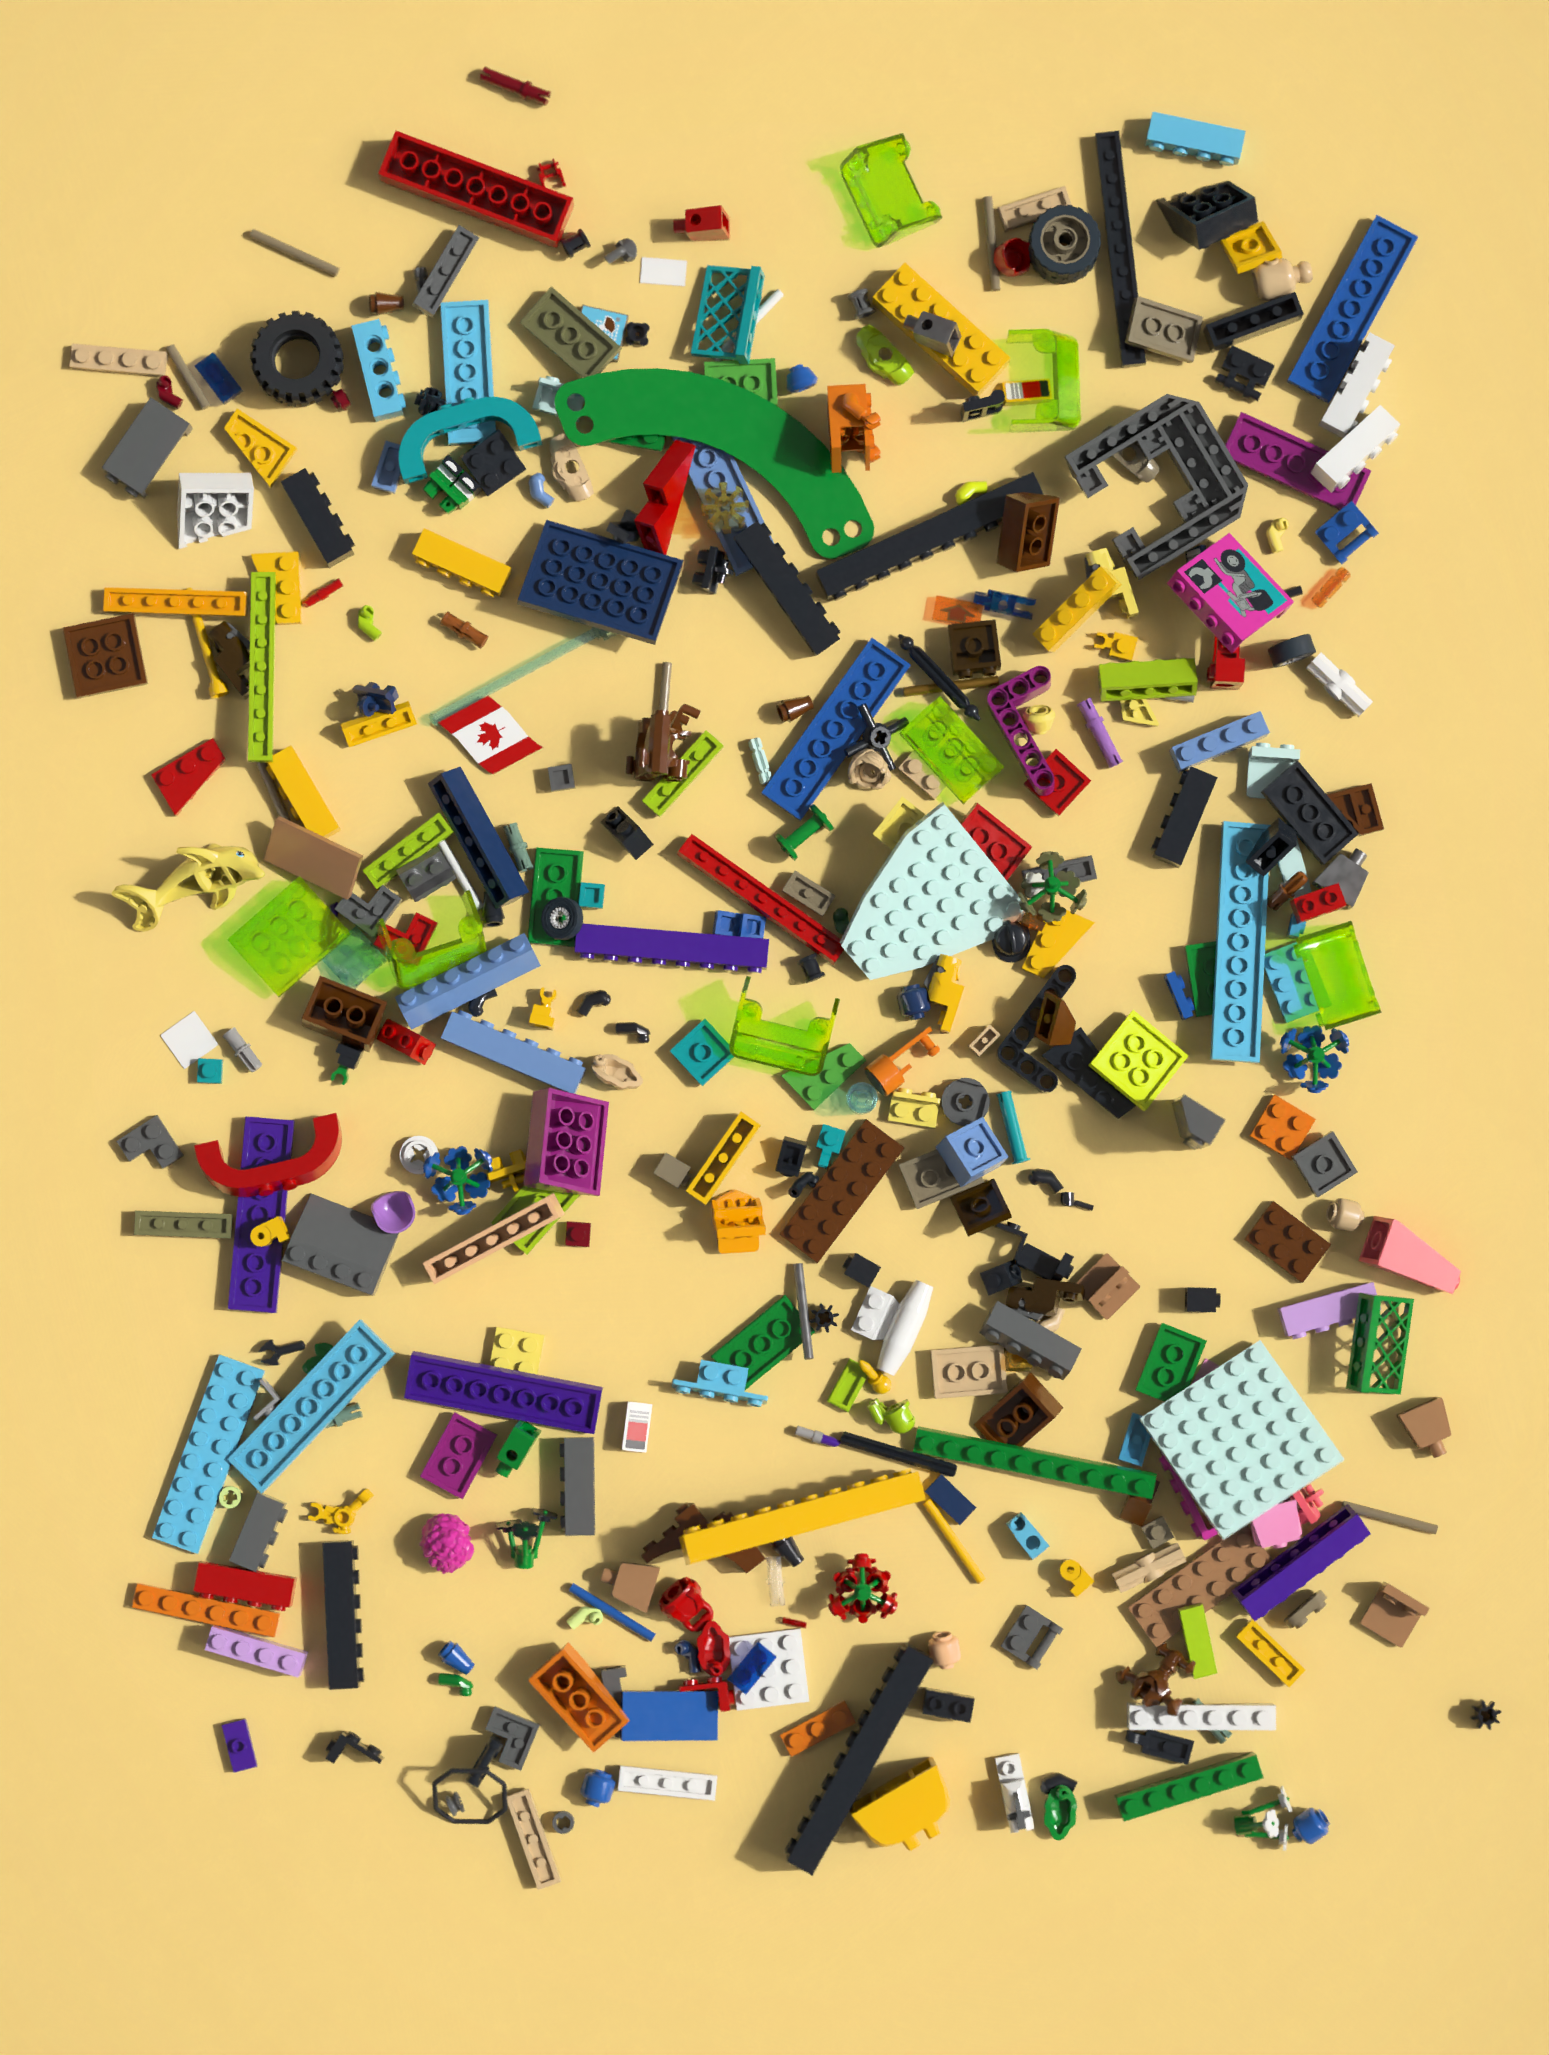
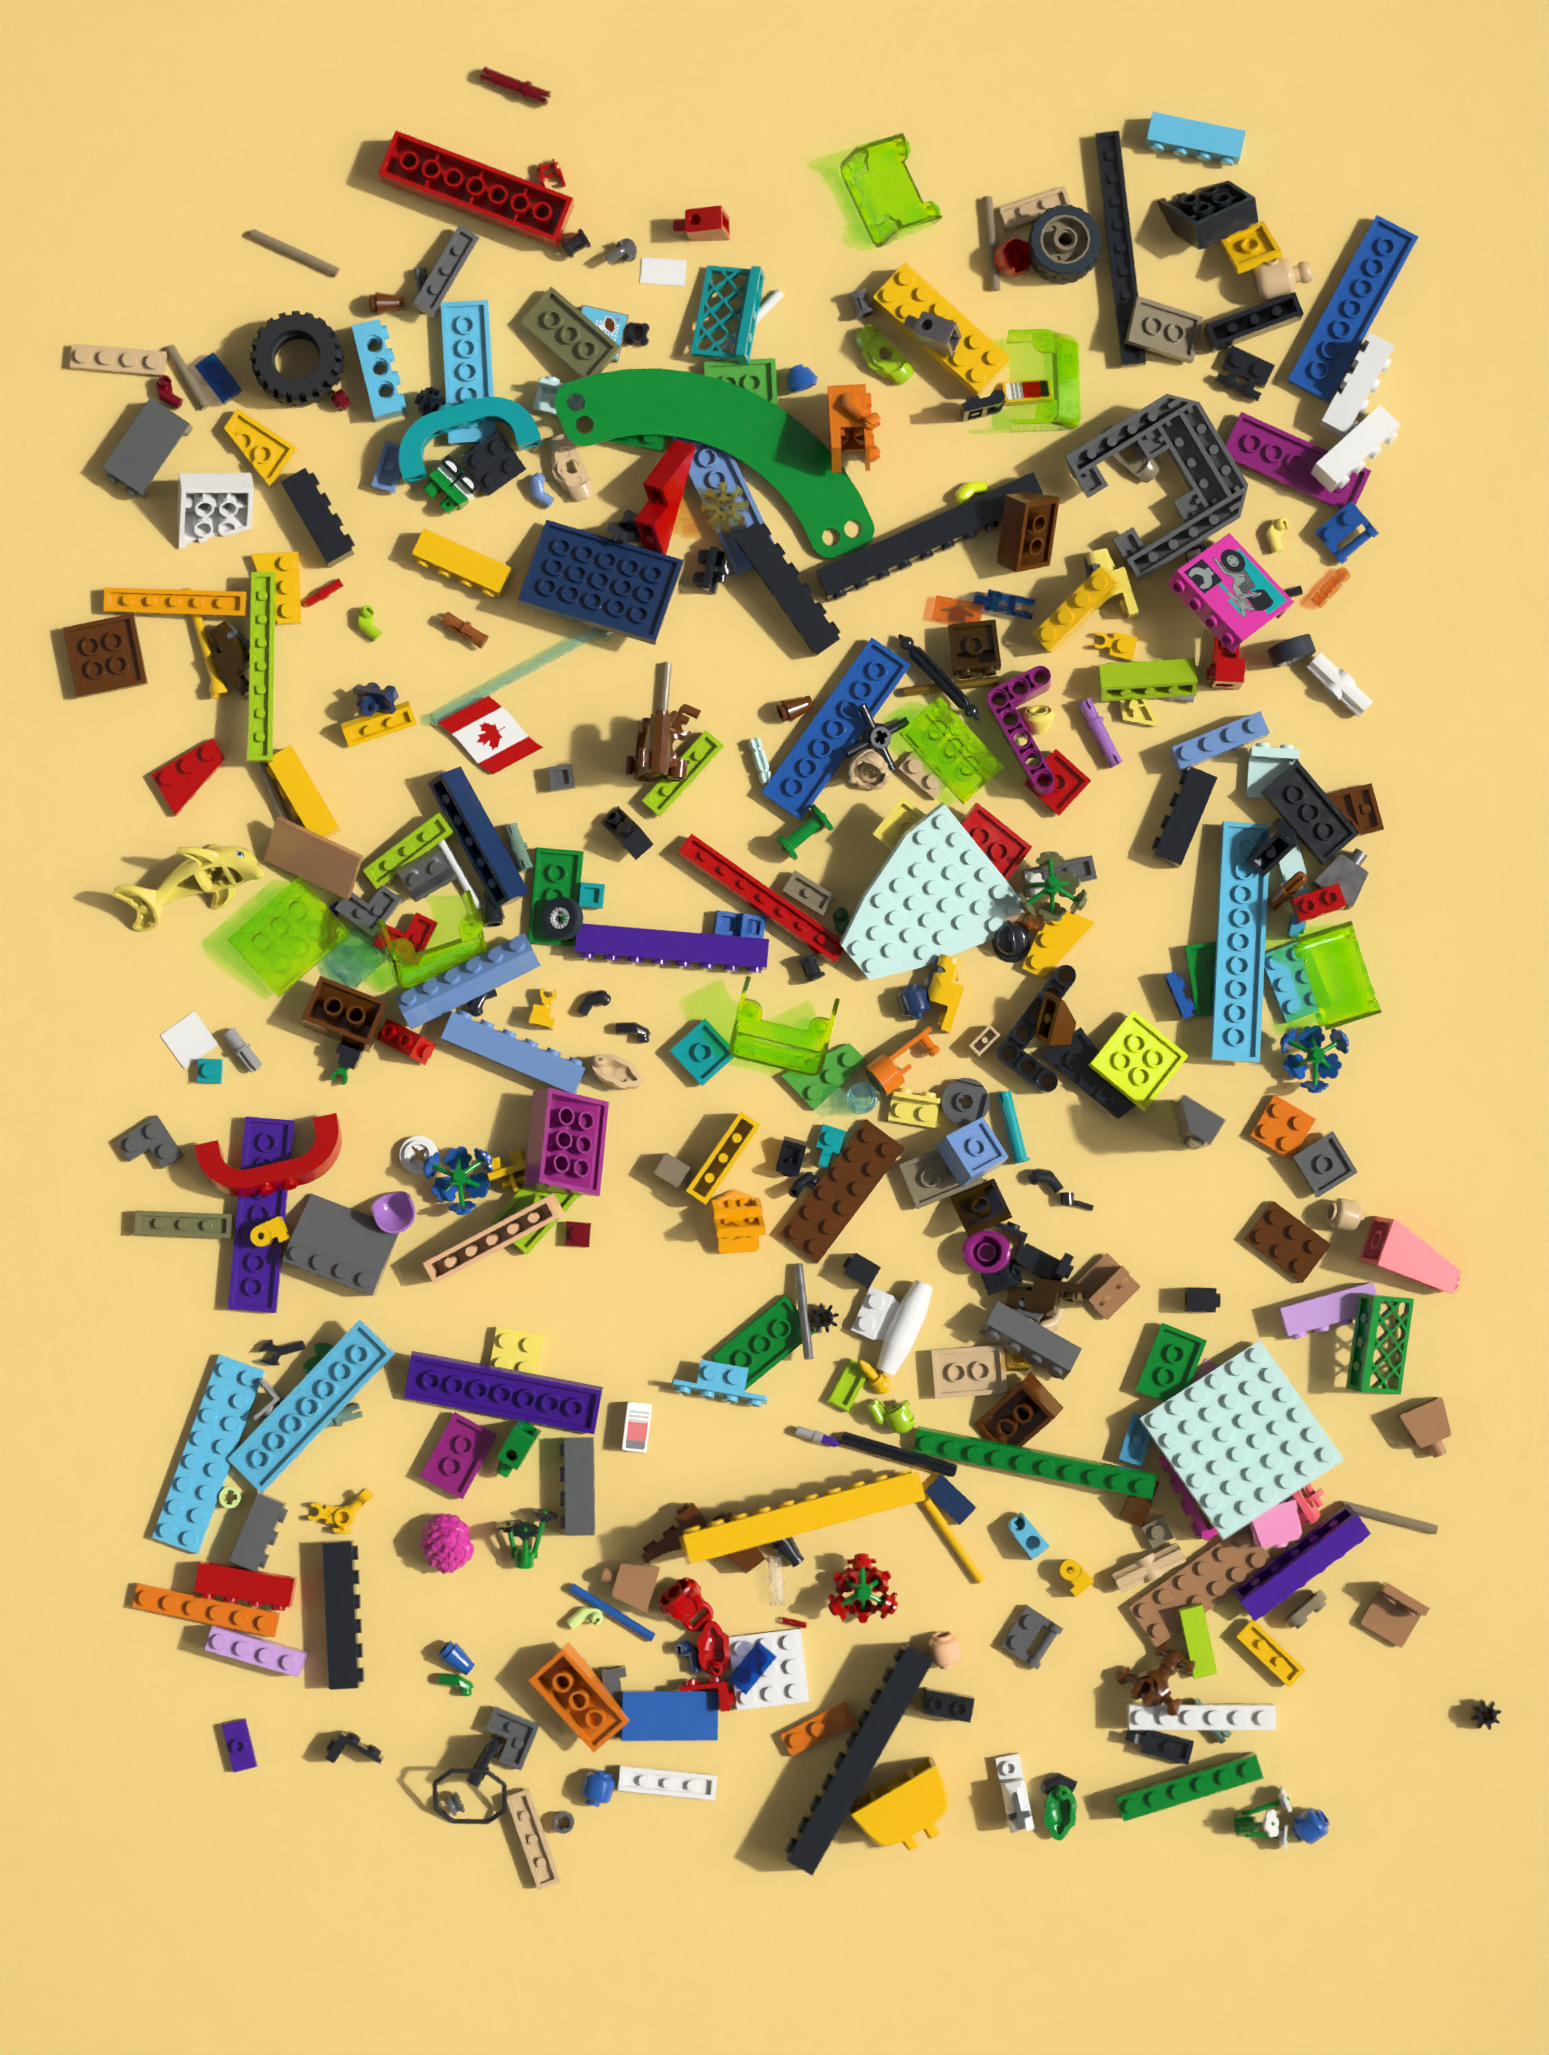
(986, 1251): none -> magenta hat

